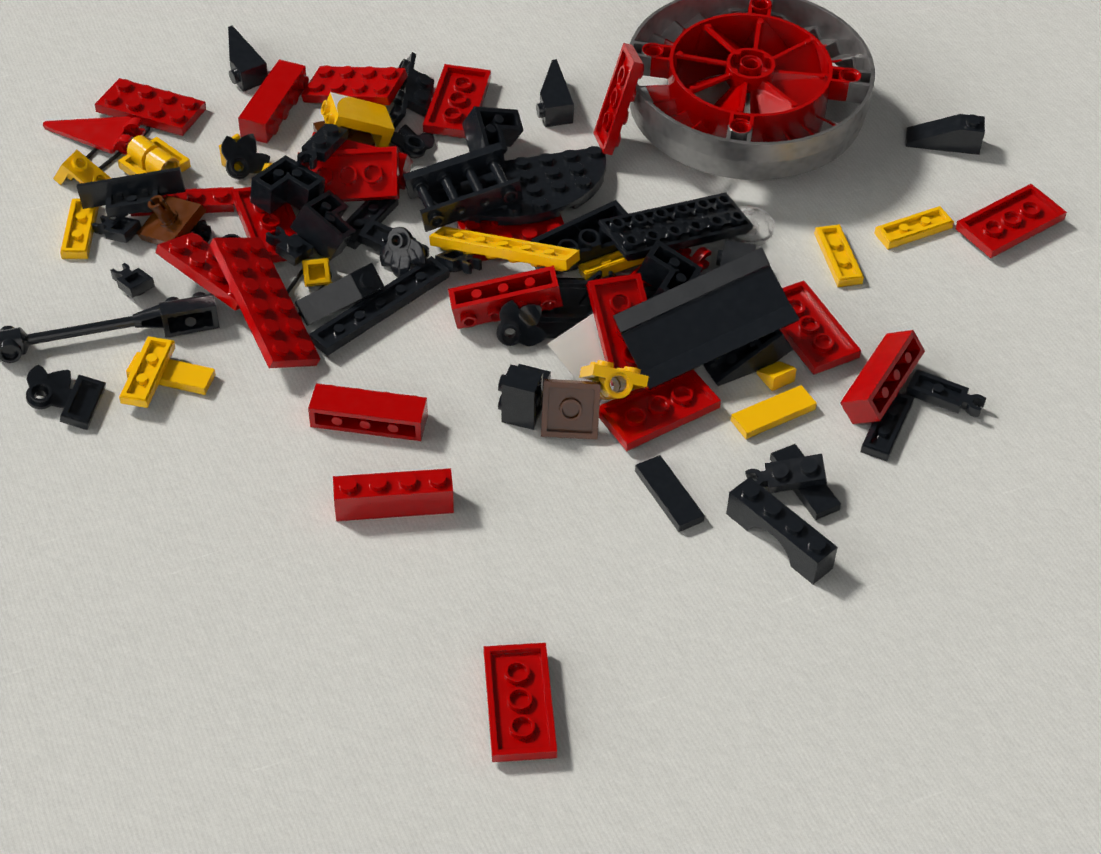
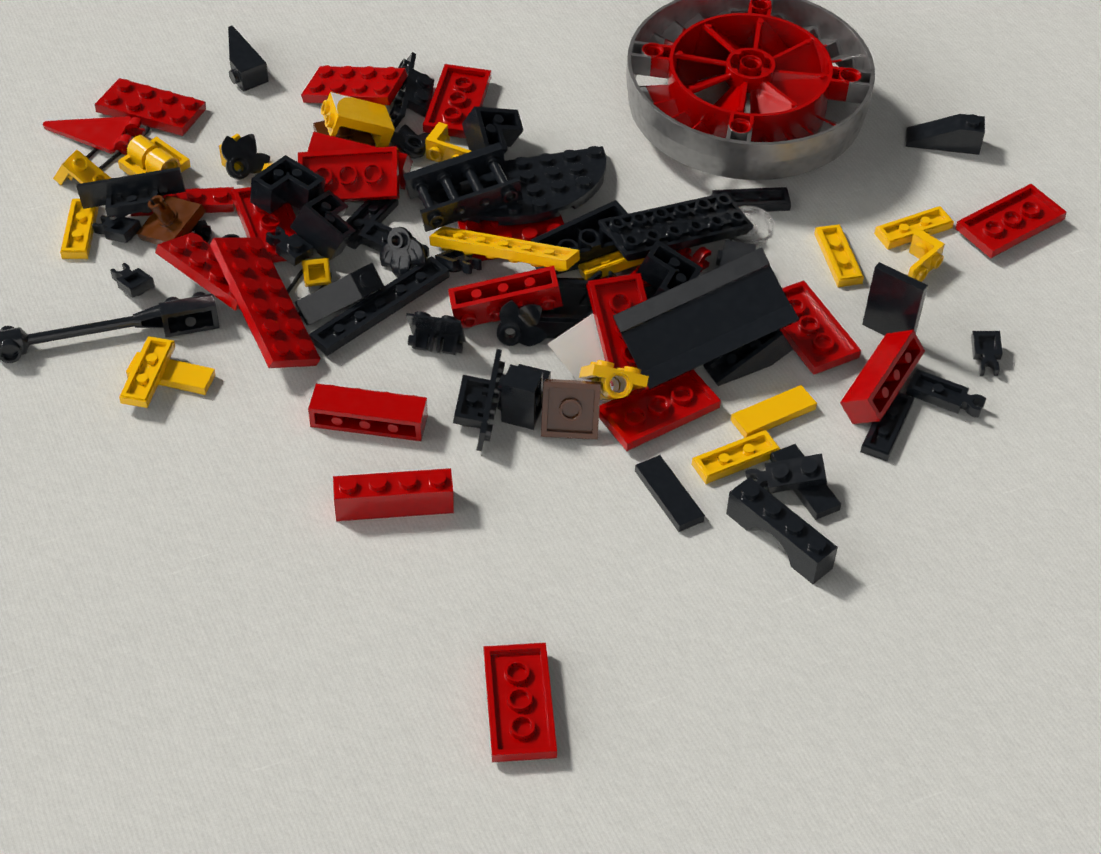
(52, 386): black plate -> none
(82, 402): black tile -> none
(273, 101): red brick -> none
(322, 145): black plate -> none
(438, 145): none -> yellow bracket
(446, 328): none -> black hinge
(475, 401): none -> black bracket
(555, 99): black slope -> none
(618, 98): red plate -> none
(734, 456): none -> yellow tile
(764, 198): none -> black tile
(777, 375): yellow slope -> none
(893, 301): none -> black tile
(929, 252): none -> yellow bracket
(988, 348): none -> black plate

